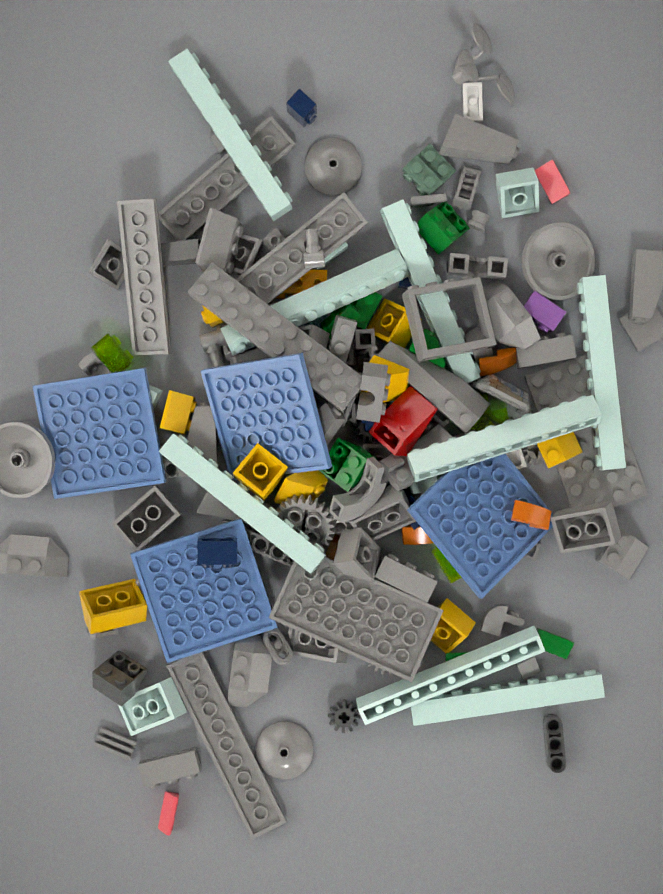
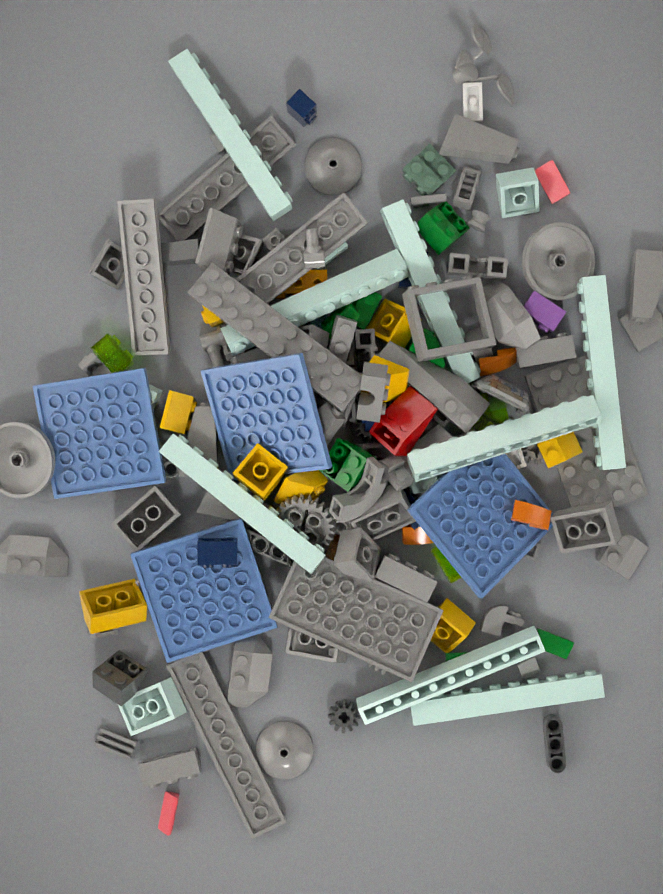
(277, 647): light grey plate -> none

